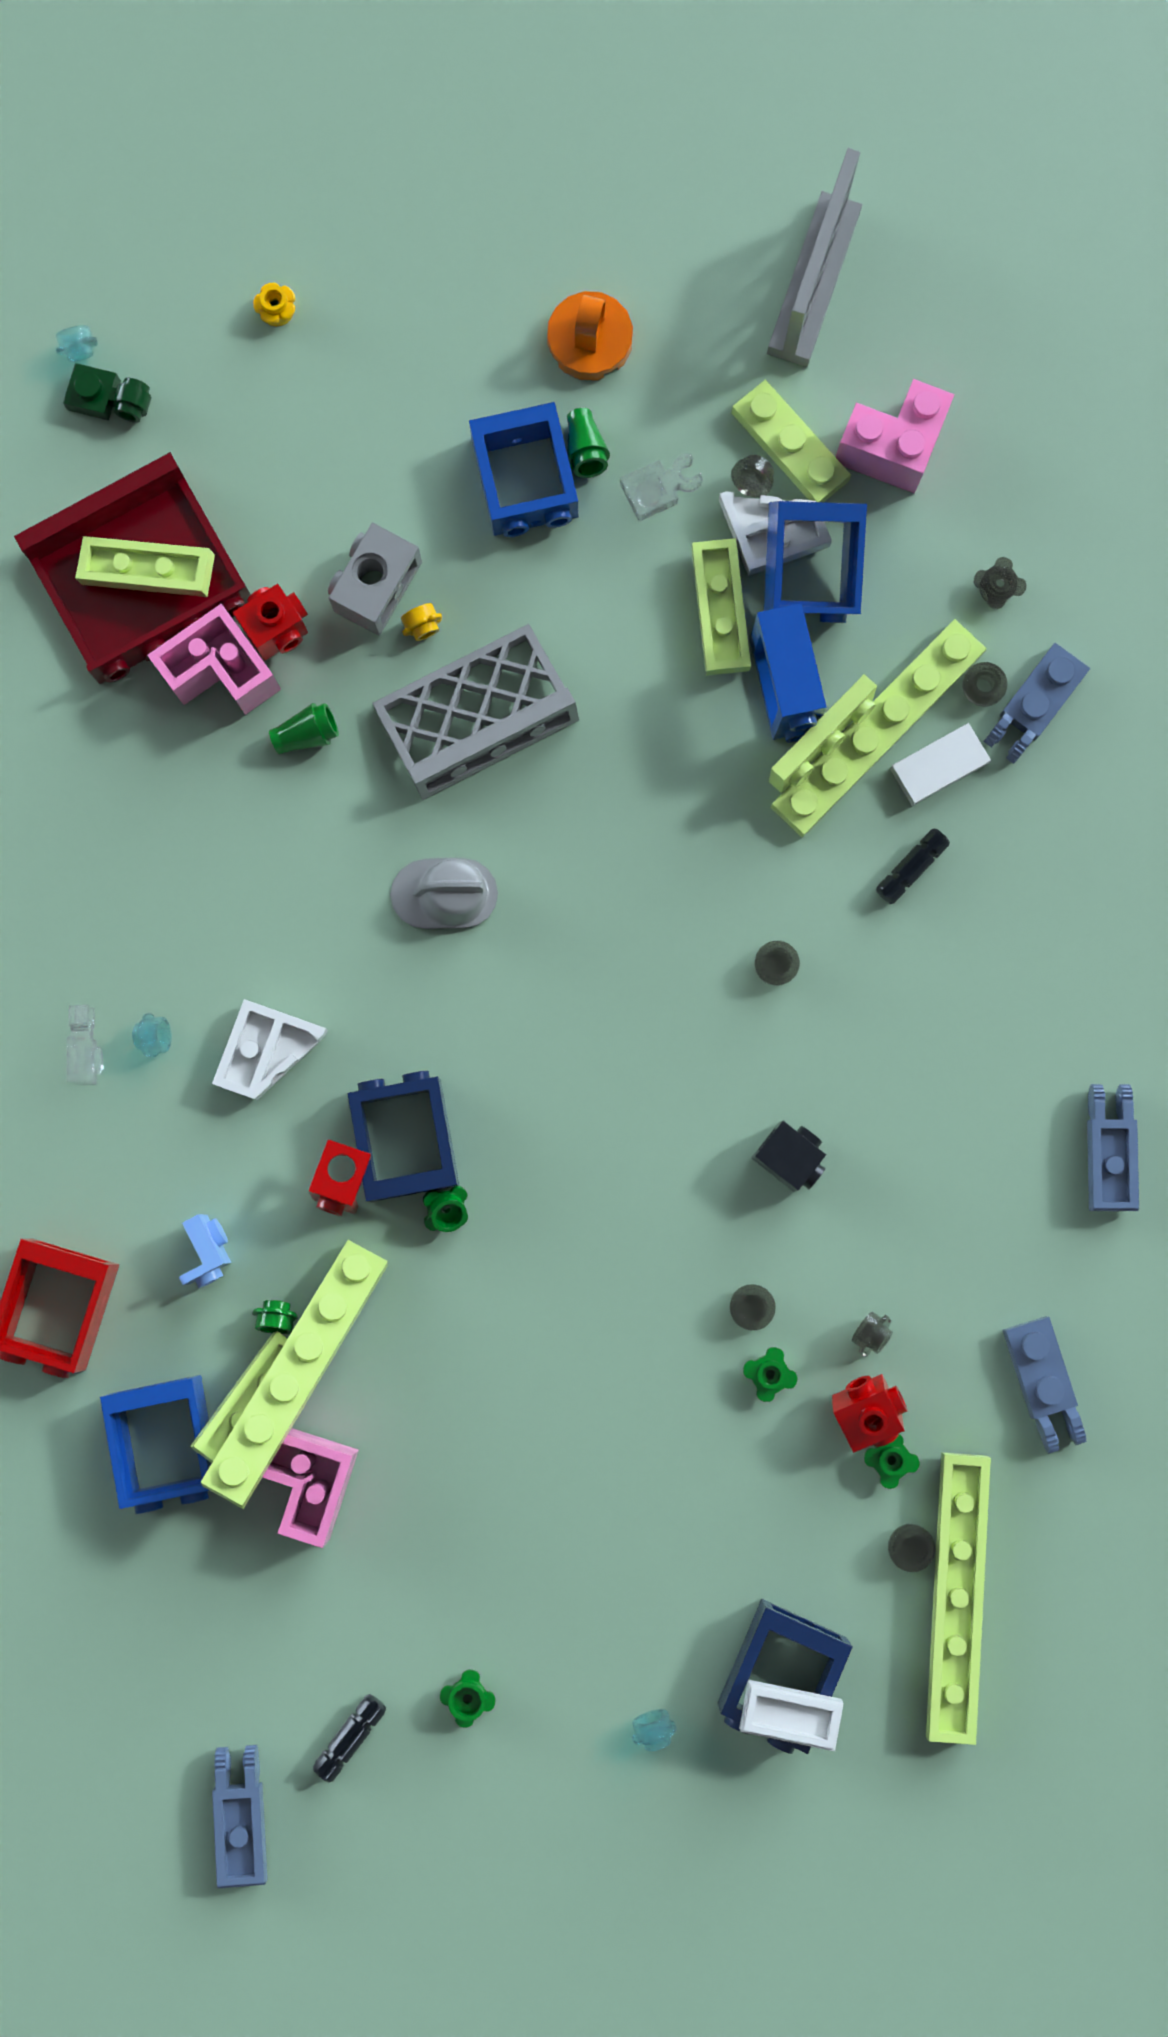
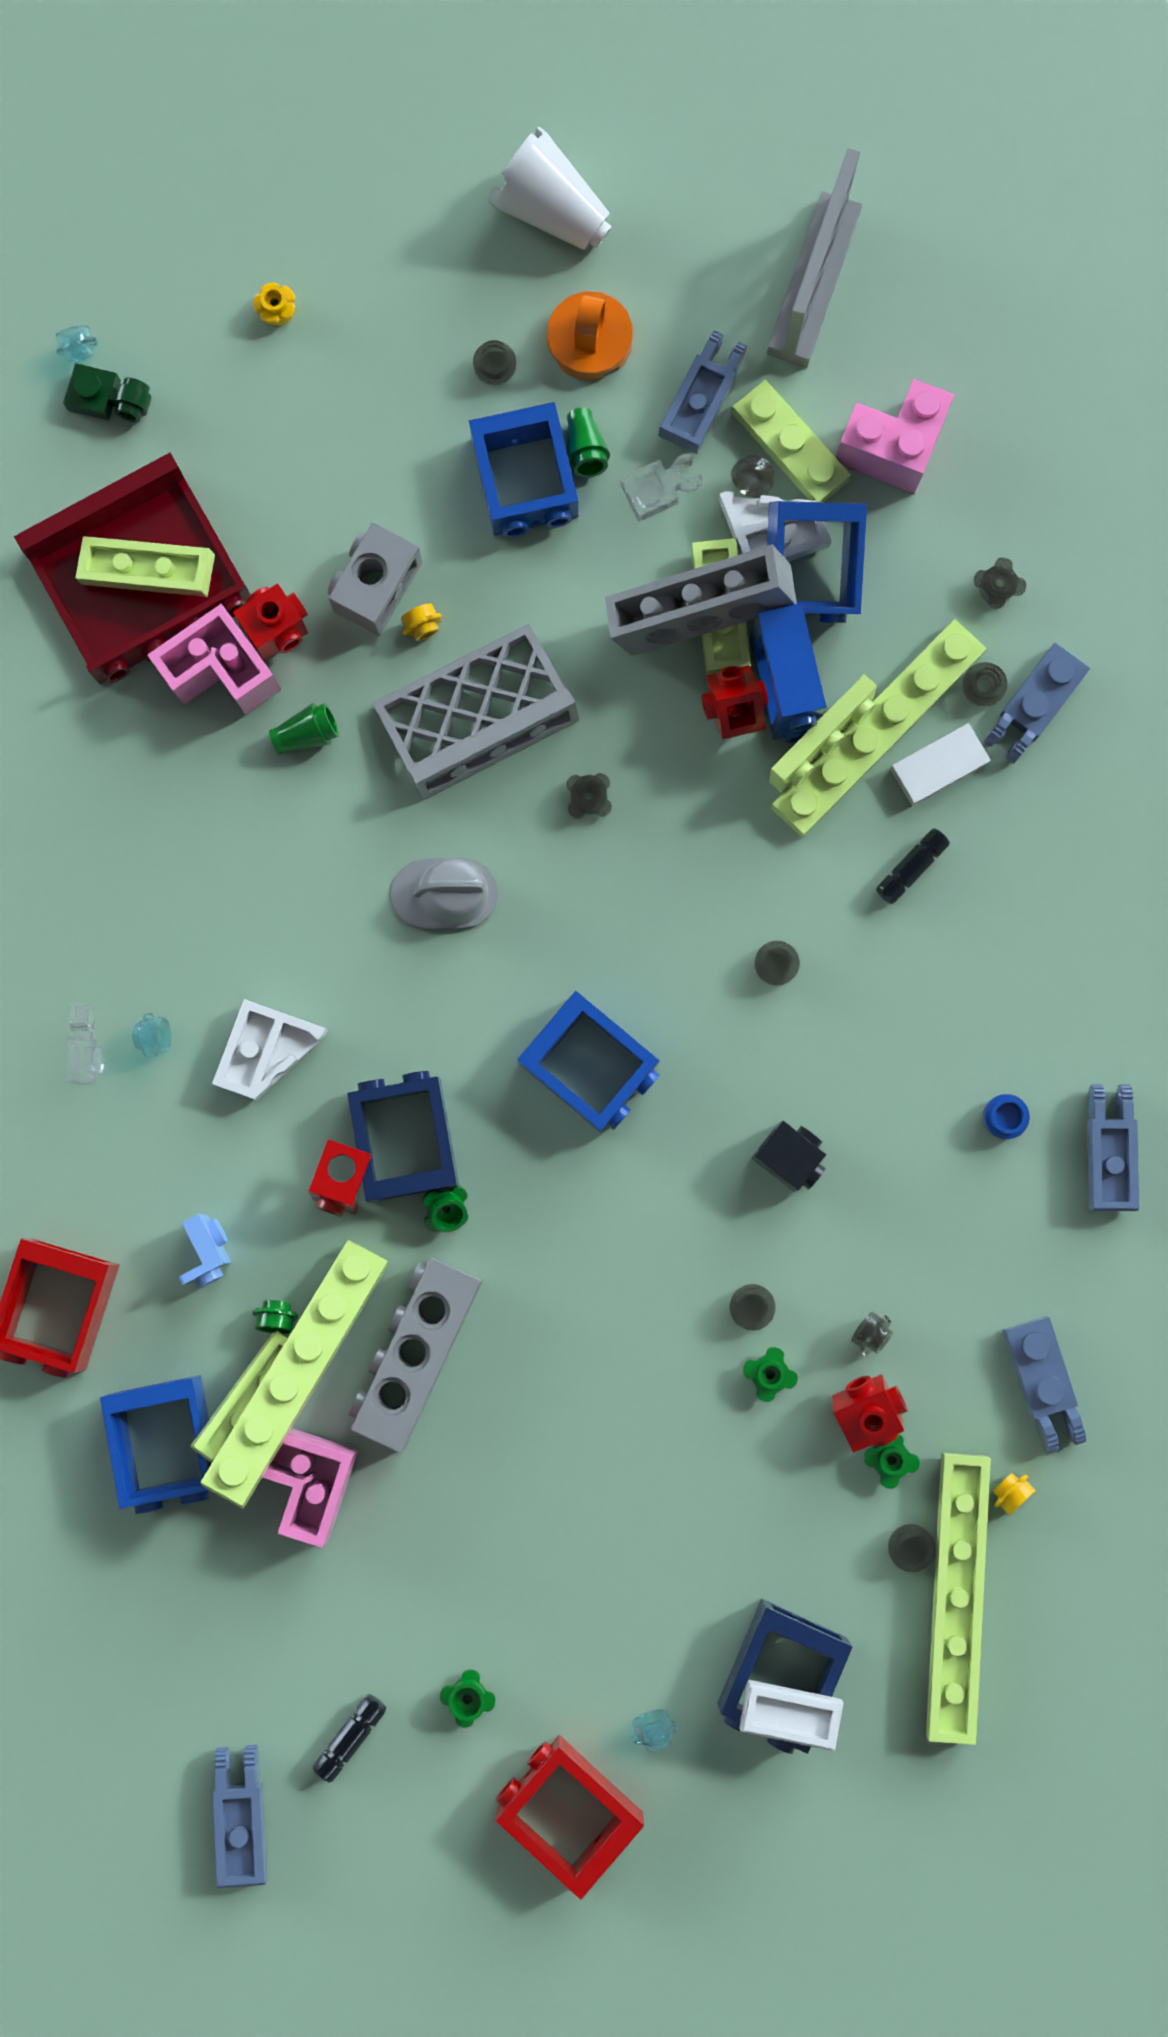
(395, 1425): none -> light grey brick
(494, 362): none -> clear smoke plate
(551, 194): none -> white cone
(552, 1035): none -> blue window
(580, 786): none -> clear smoke plate
(604, 1848): none -> red window
(700, 600): none -> light grey brick
(701, 395): none -> sand blue hinge
(735, 701): none -> red brick
(1006, 1116): none -> blue plate
(1012, 1493): none -> yellow plate

